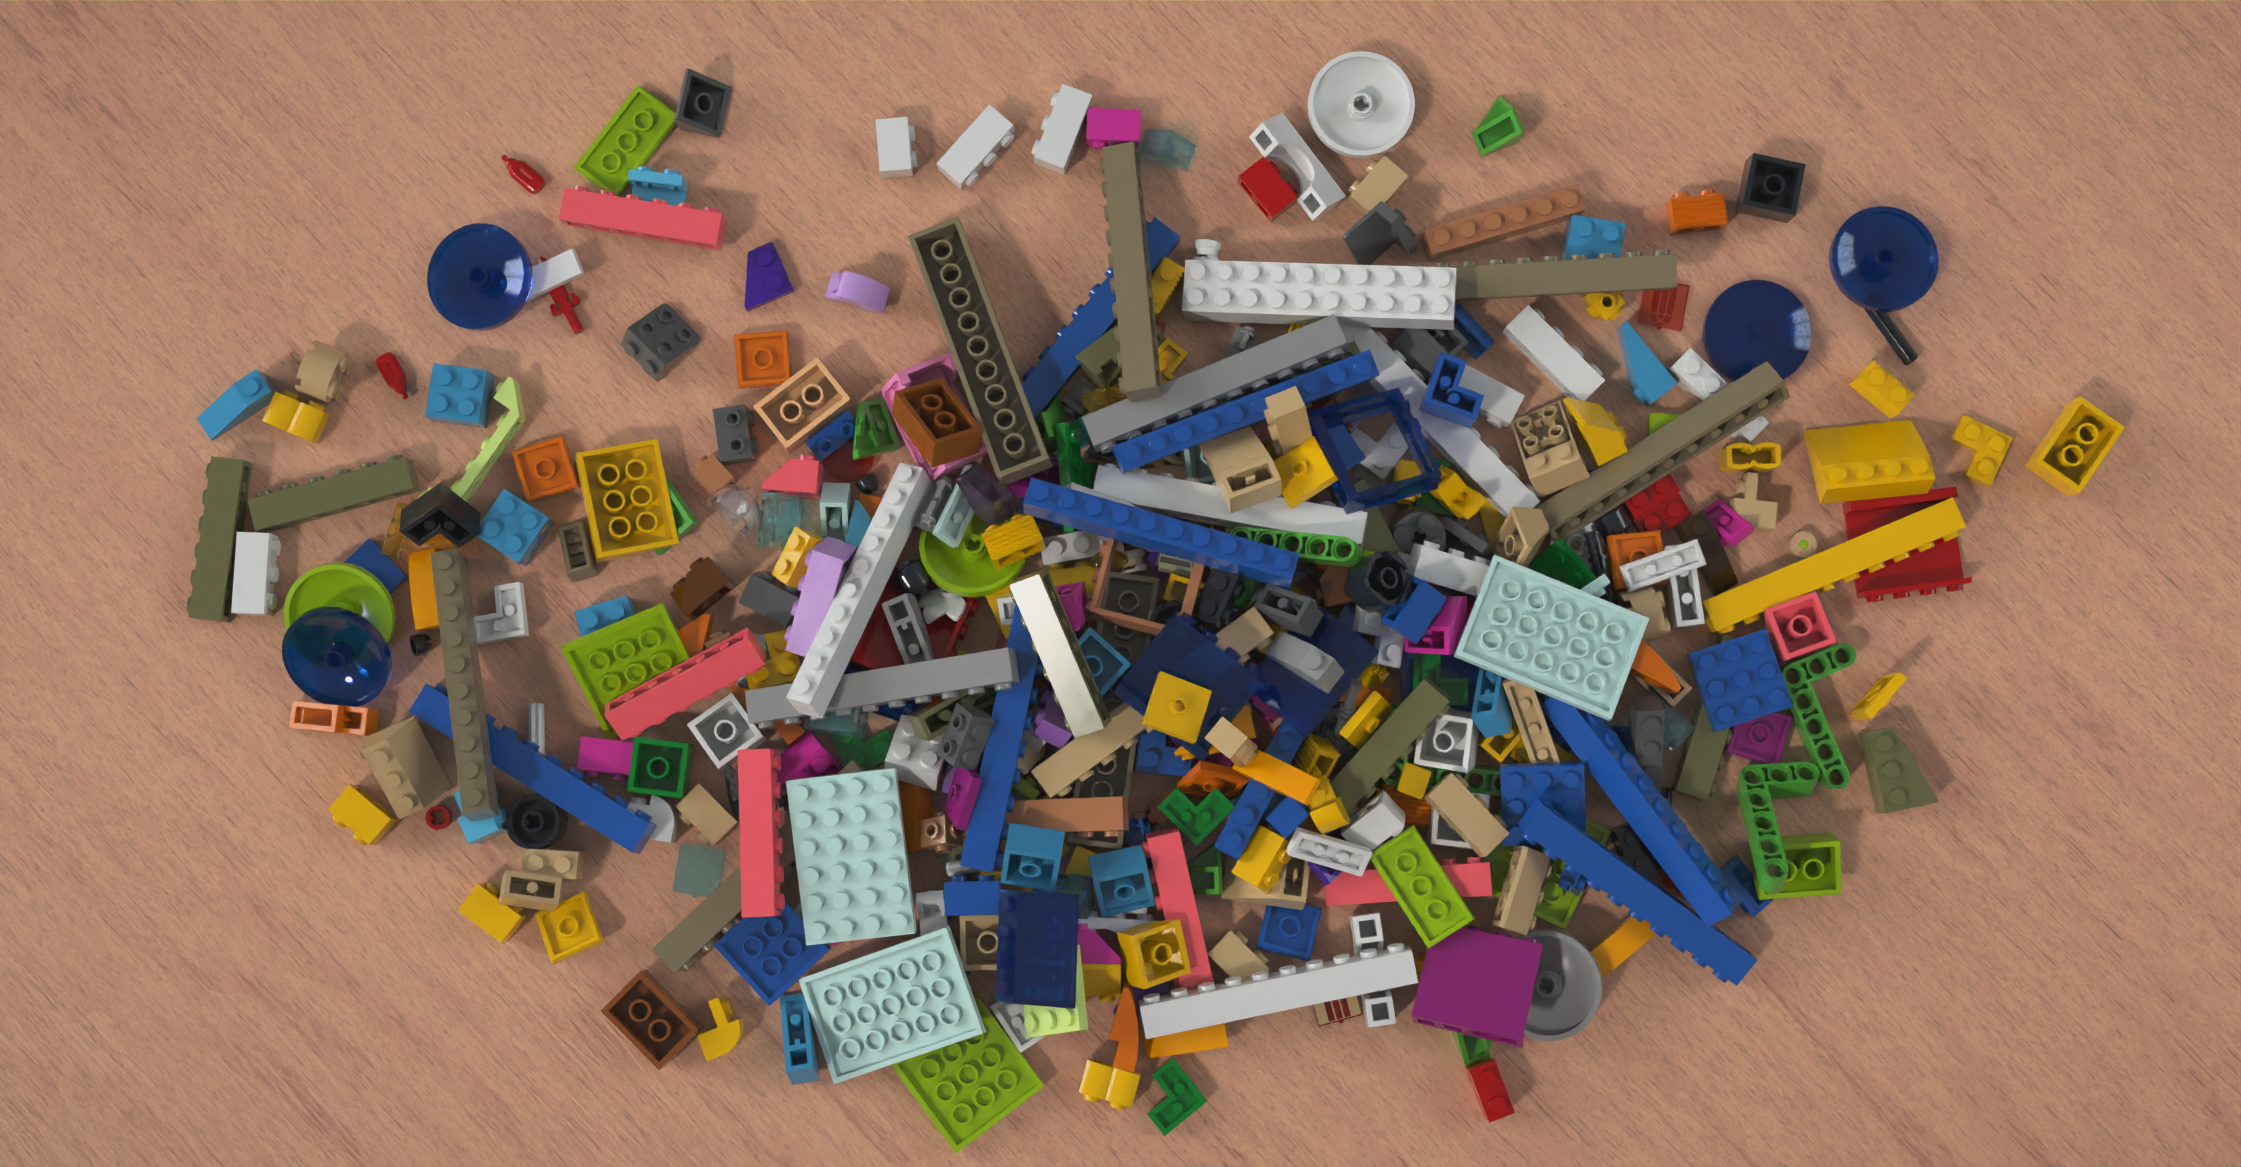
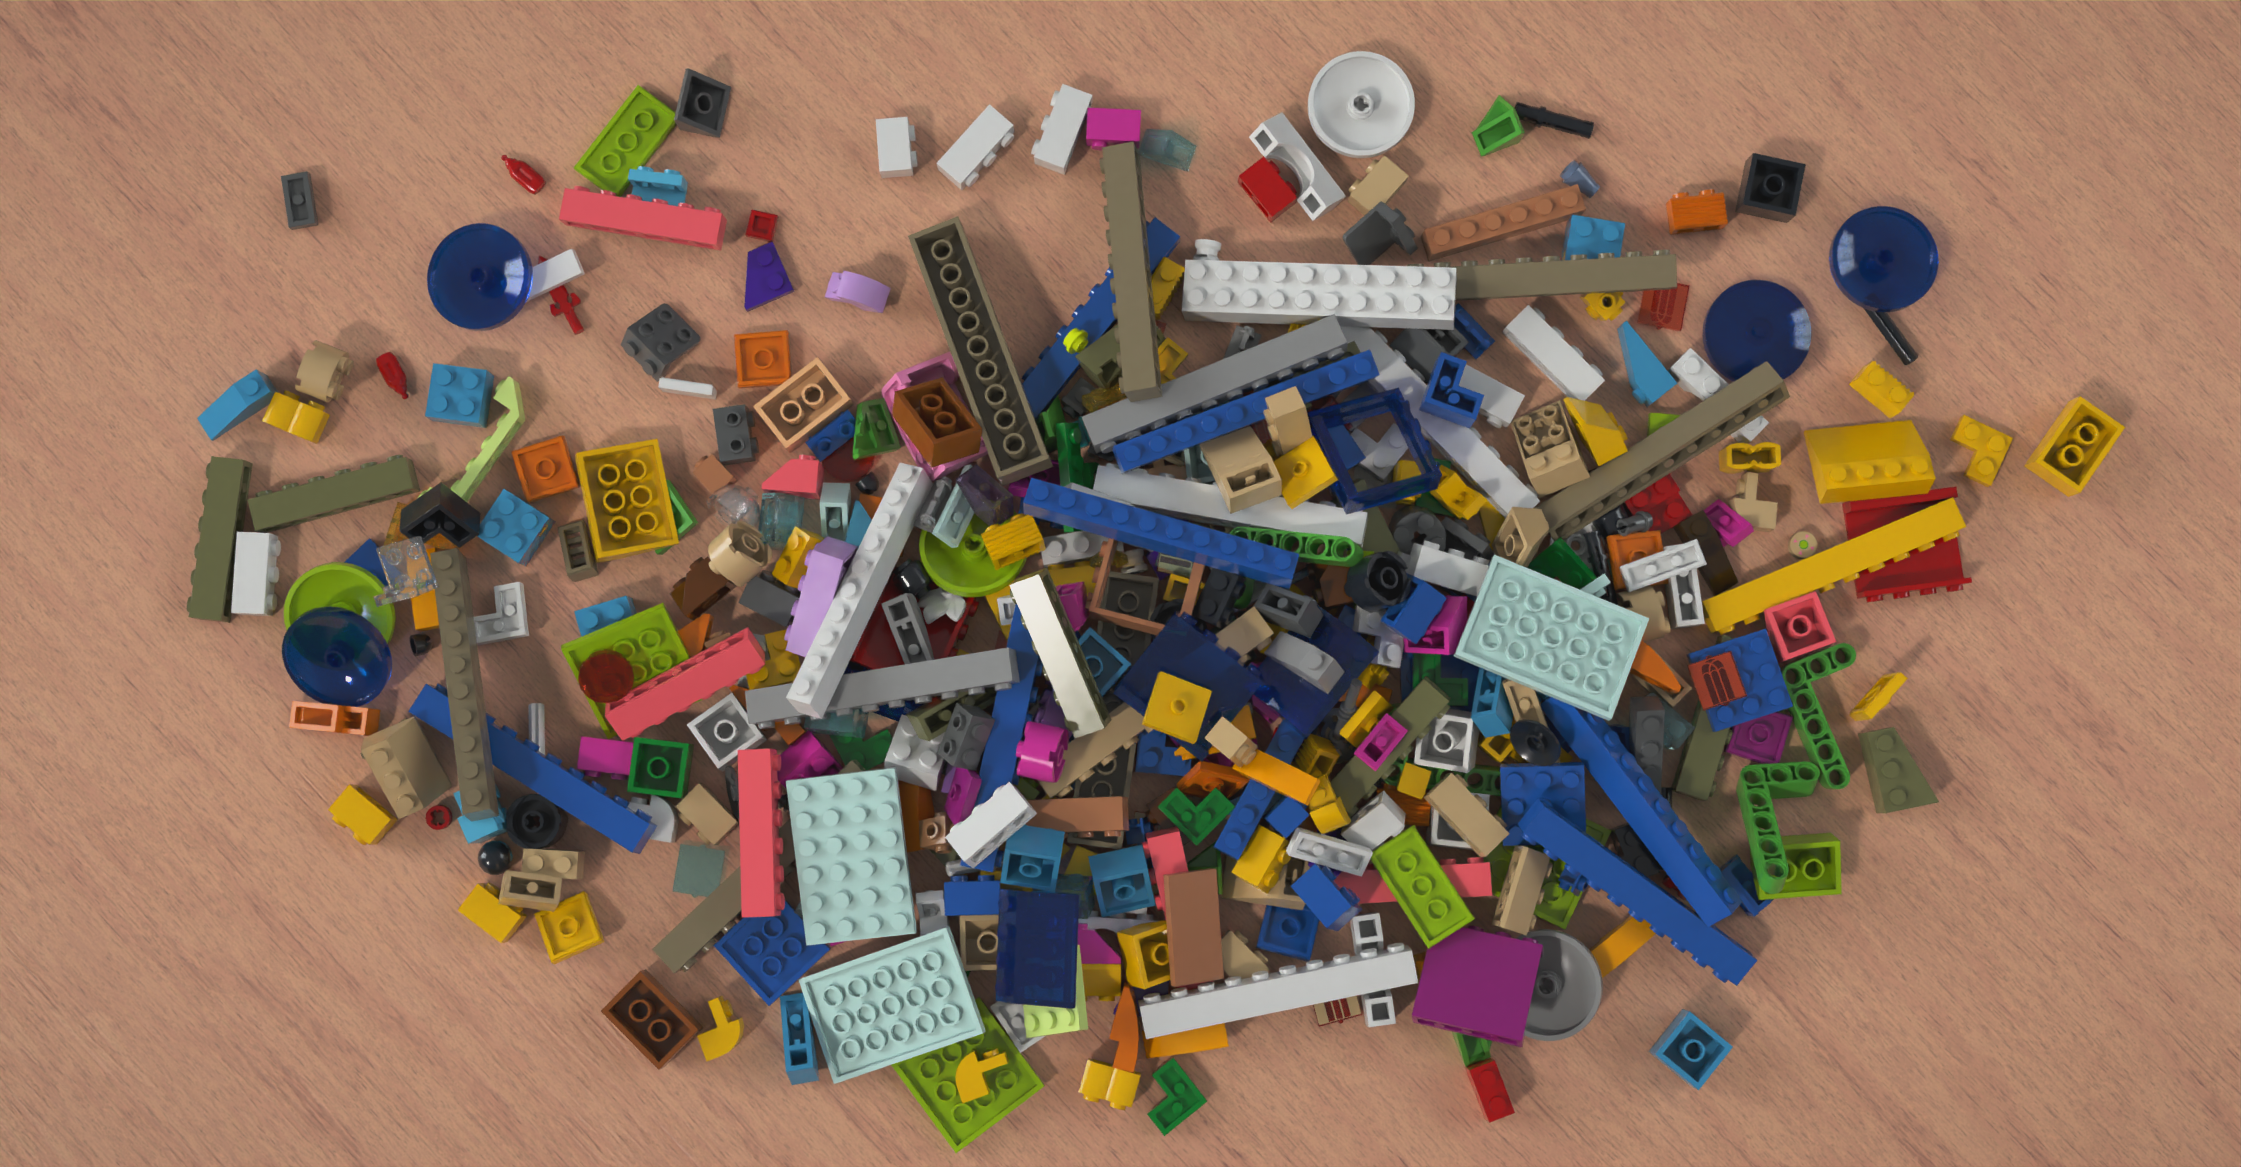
(299, 200): none -> dark grey plate
(406, 571): none -> clear bracket
(495, 857): none -> black piece
(606, 676): none -> clear red tile
(687, 388): none -> white tile
(739, 553): none -> tan brick
(762, 226): none -> red tile
(970, 1073): none -> yellow brick
(990, 824): none -> white brick
(1042, 752): none -> dark pink brick
(1076, 341): none -> neon yellow plate
(1193, 927): none -> nougat tile
(1327, 900): none -> blue brick
(1380, 742): none -> dark pink slope
(1535, 742): none -> black dish
(1553, 120): none -> black pin
(1575, 174): none -> sand blue cone
(1639, 522): none -> dark grey pin
(1690, 1049): none -> dark azure brick
(1717, 680): none -> clear red piece

